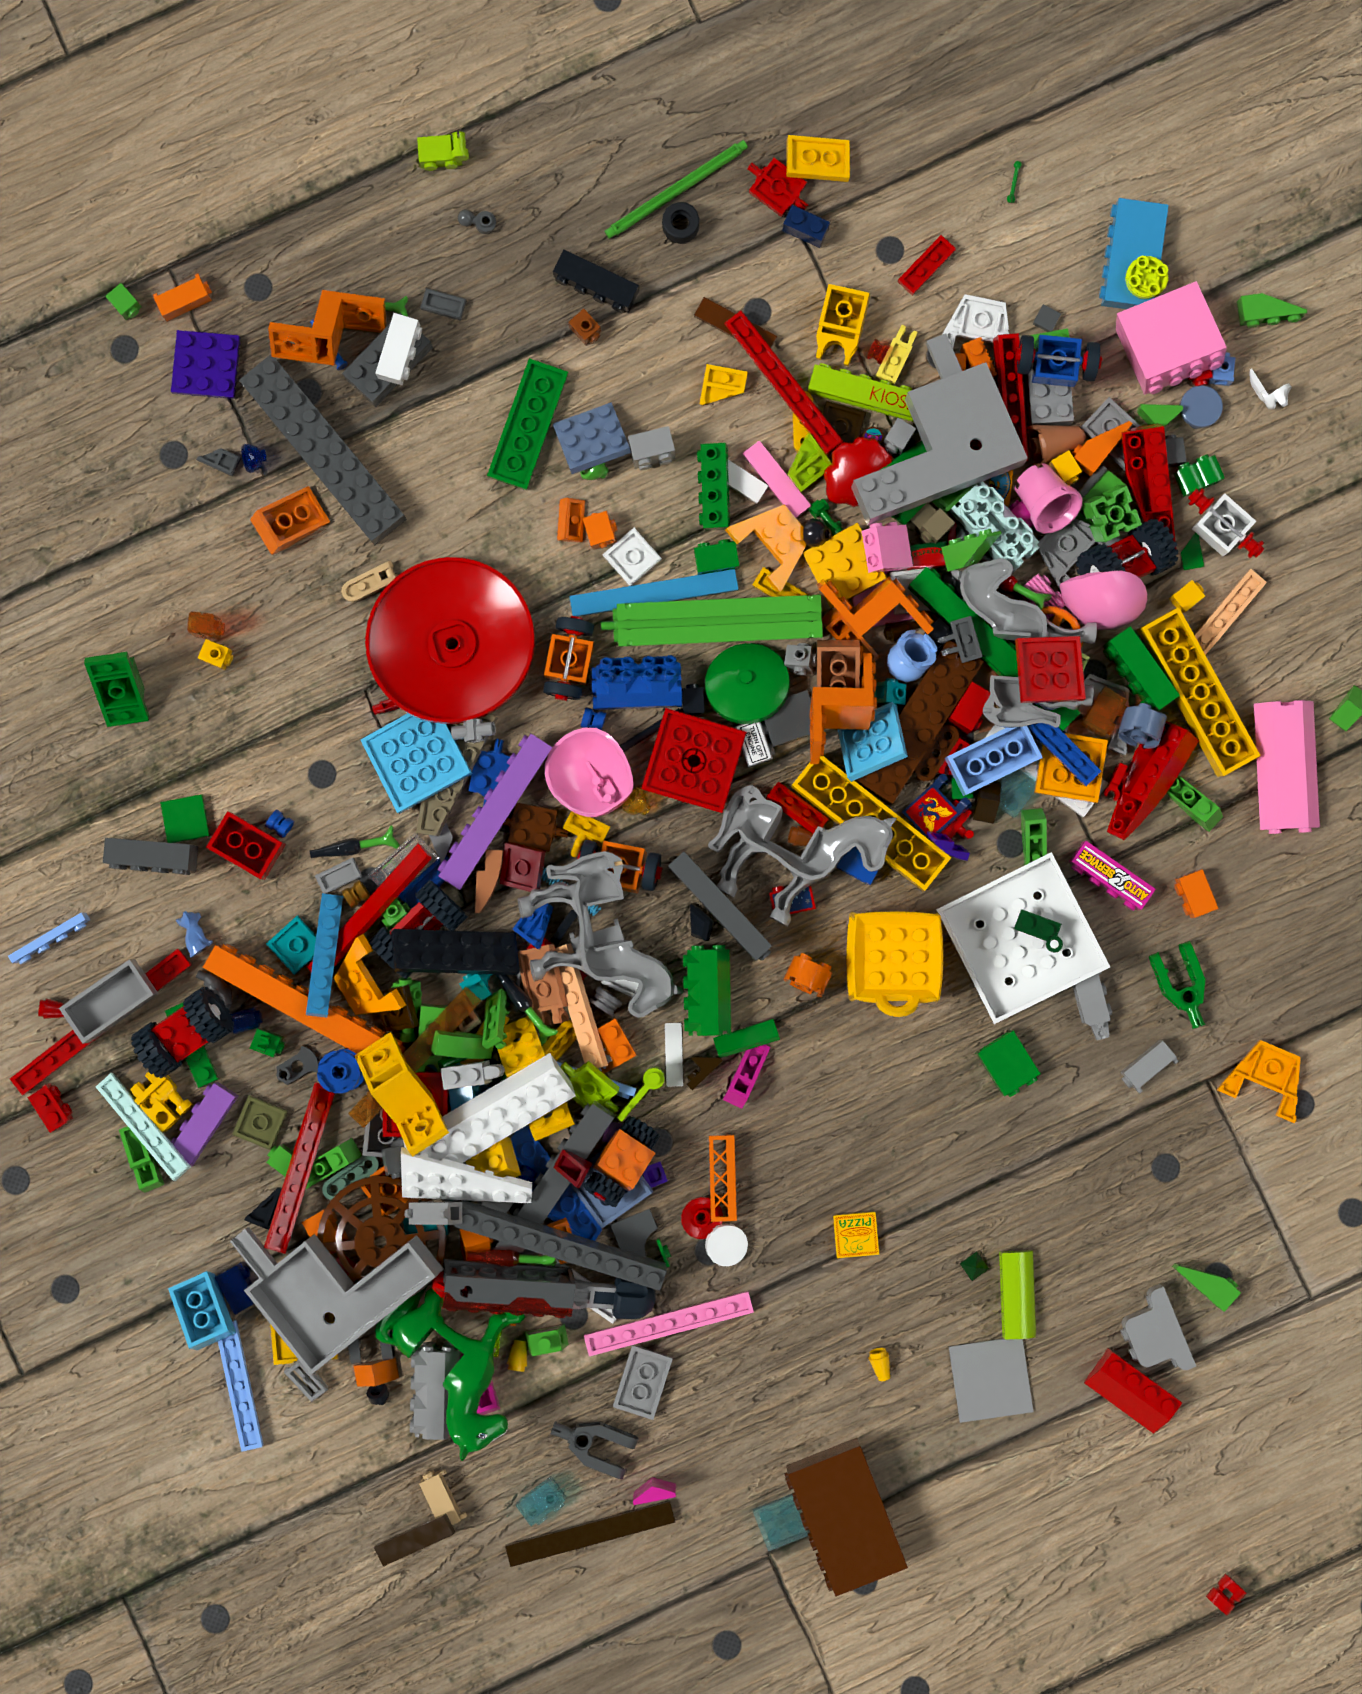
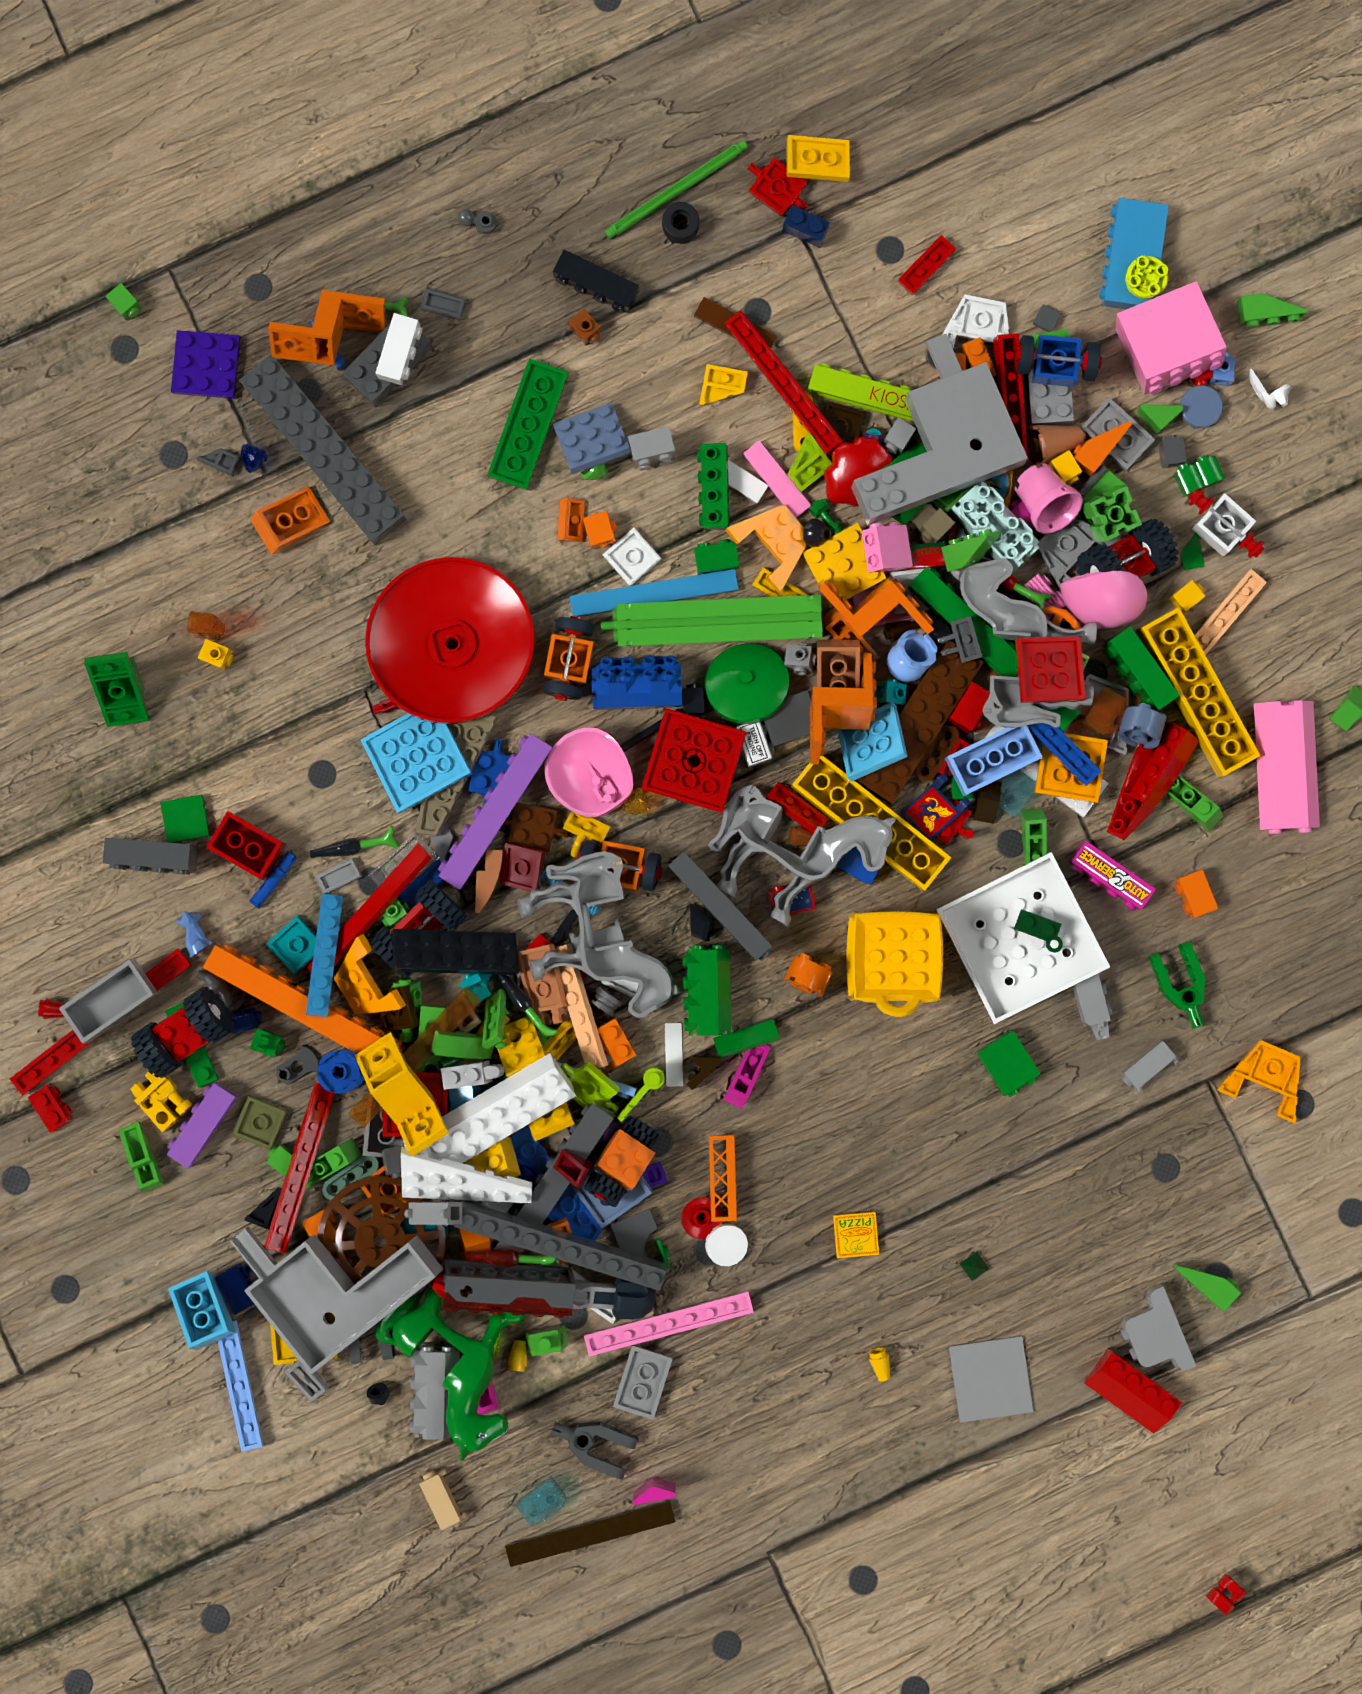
(42, 943): light blue plate -> none
(143, 1127): light aqua tile -> none
(183, 298): orange brick -> none
(279, 823): blue wheel -> none
(279, 871): none -> blue pin
(352, 897): pearl gold wheel -> none
(368, 582): tan plate -> none
(376, 1372): orange slope -> none
(414, 1539): dark brown tile -> none
(442, 151): lime hinge -> none
(473, 730): light grey axle -> none
(534, 927): blue wing -> none
(598, 720): blue wheel -> none
(779, 1522): clear light blue plate -> none
(839, 328): yellow brick -> none
(844, 1517): reddish brown brick -> none
(878, 351): clear red wheel -> none
(896, 357): light yellow hinge -> none
(948, 845): dark purple slope -> none
(1011, 198): green hinge -> none
(1017, 1294): lime brick -> none
(1118, 776): red plate -> none
(1148, 472): red wedge -> none

